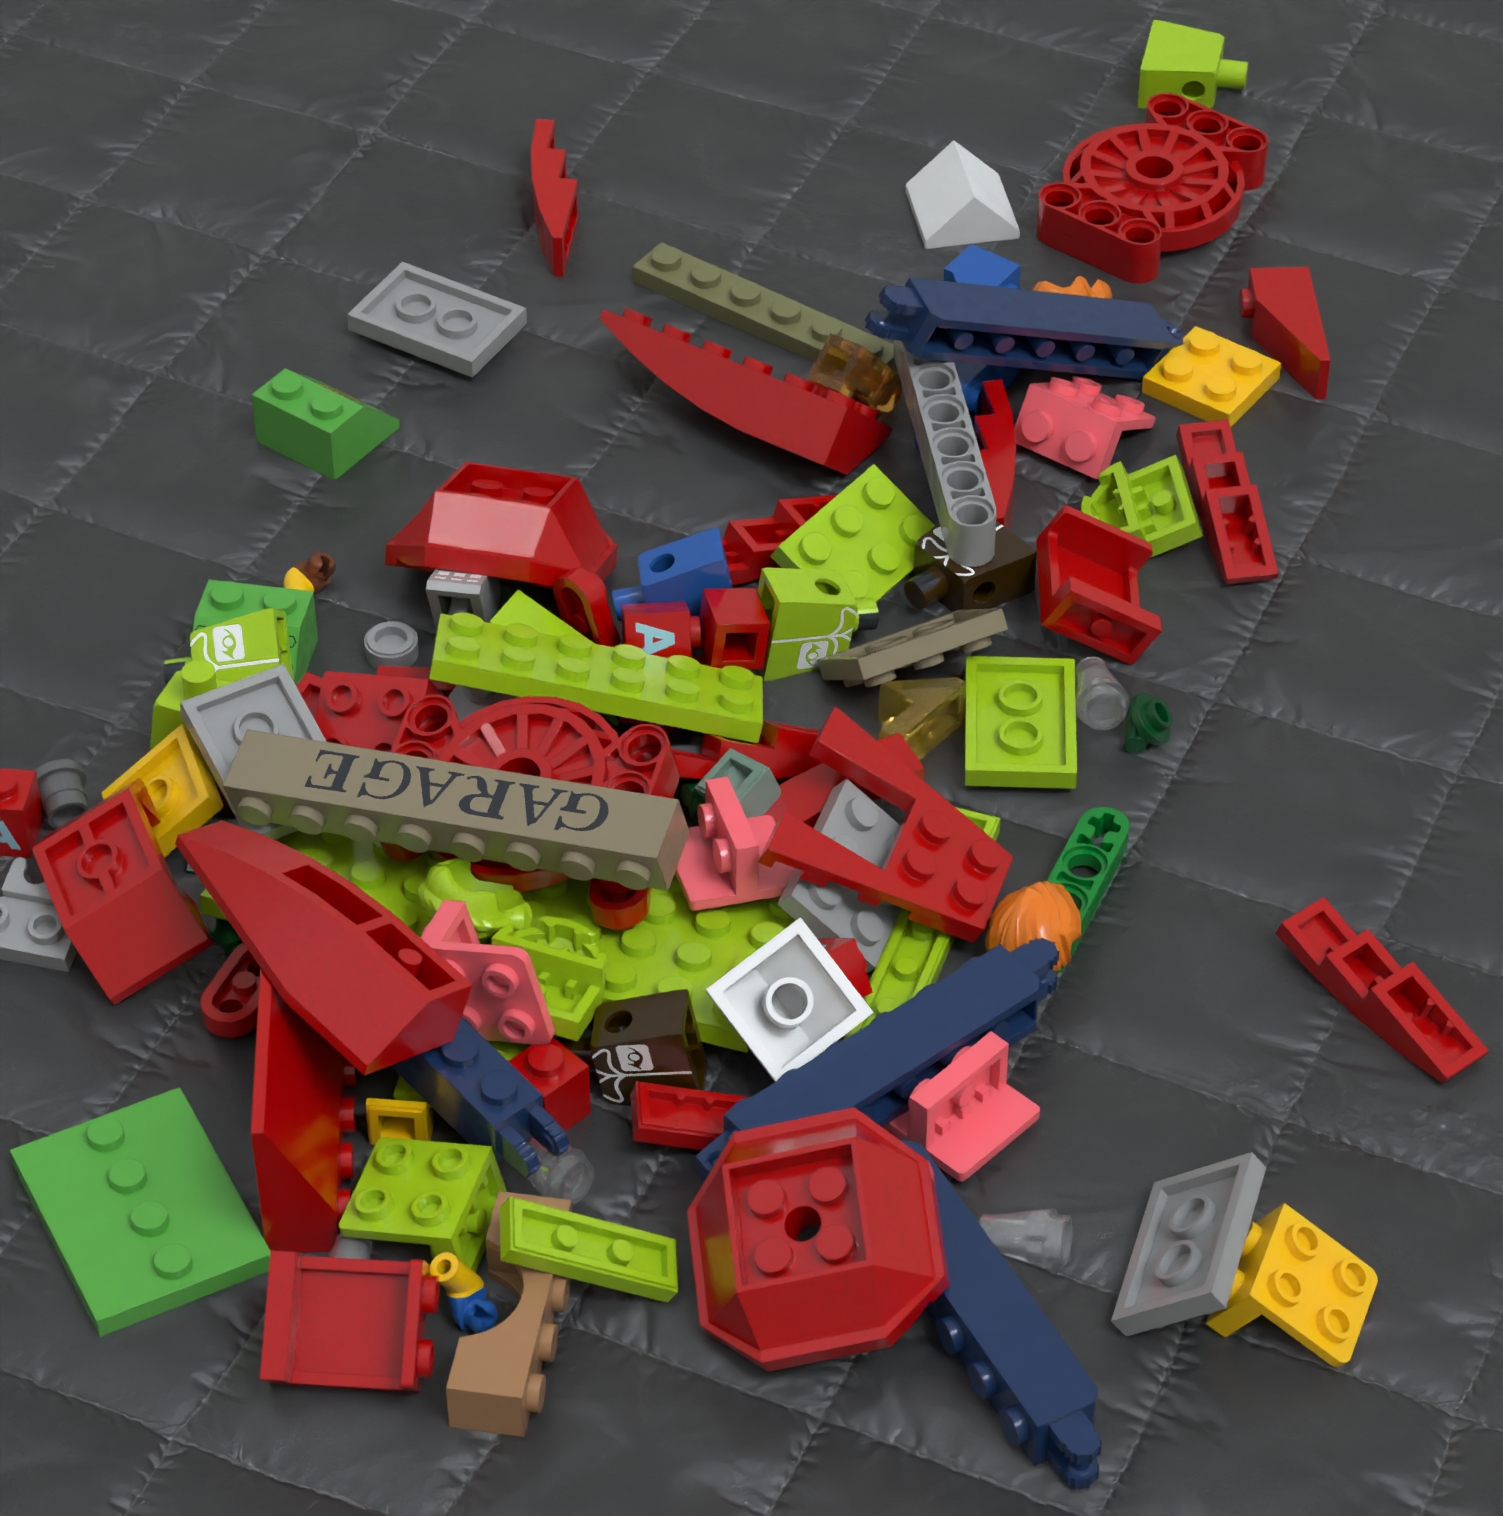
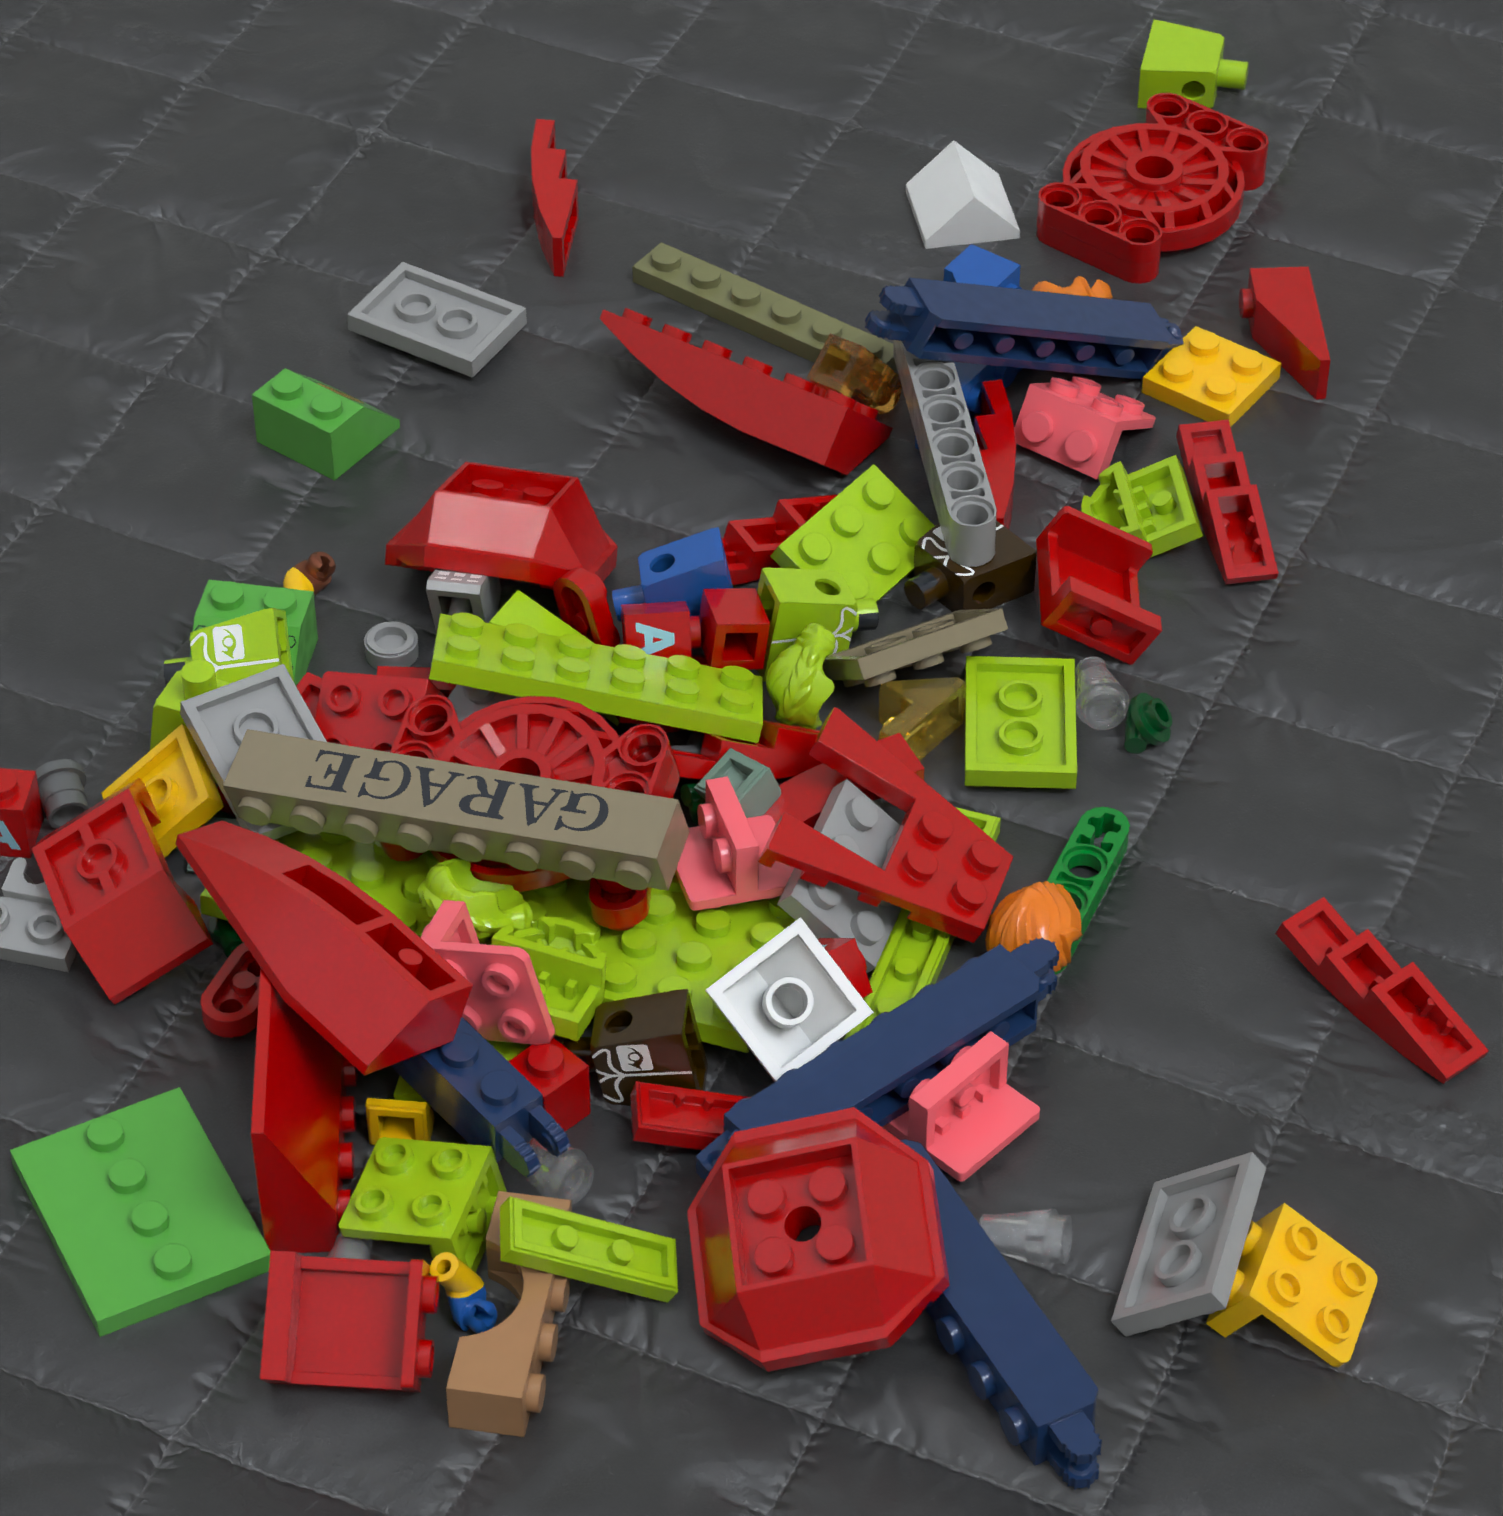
(798, 679): none -> lime hair

